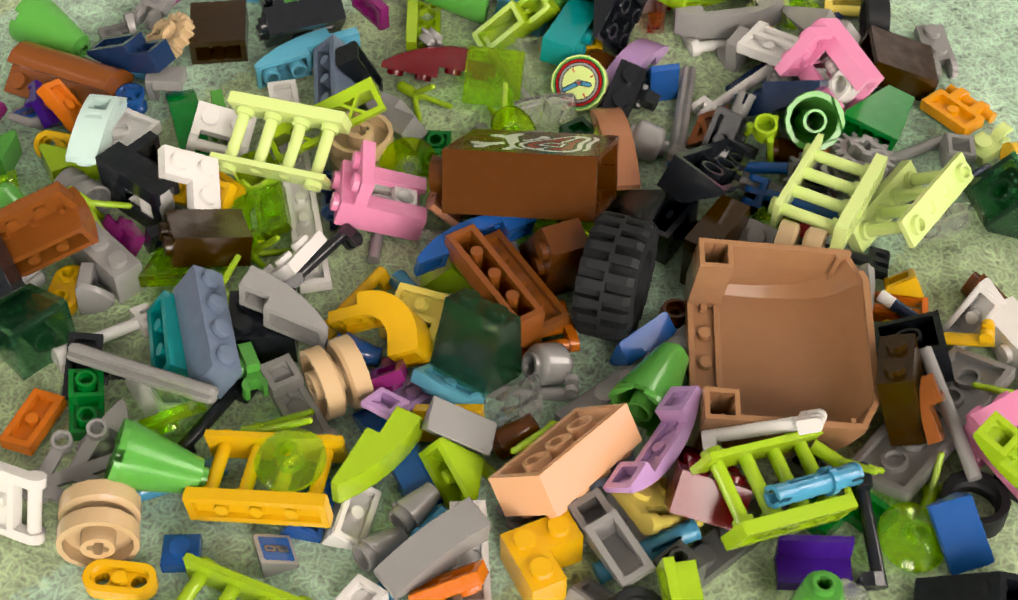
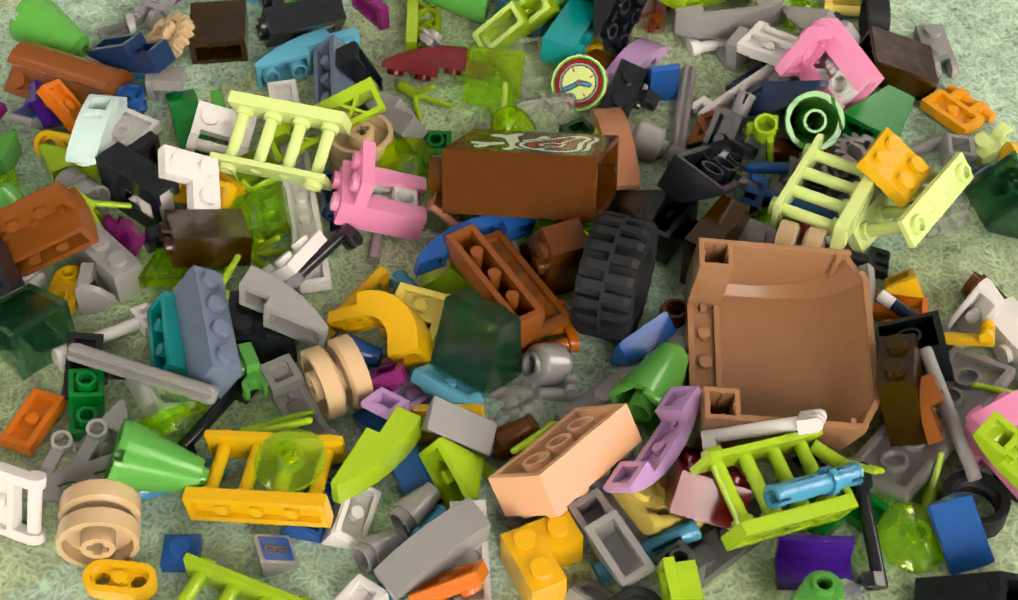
(894, 167): none -> yellow plate

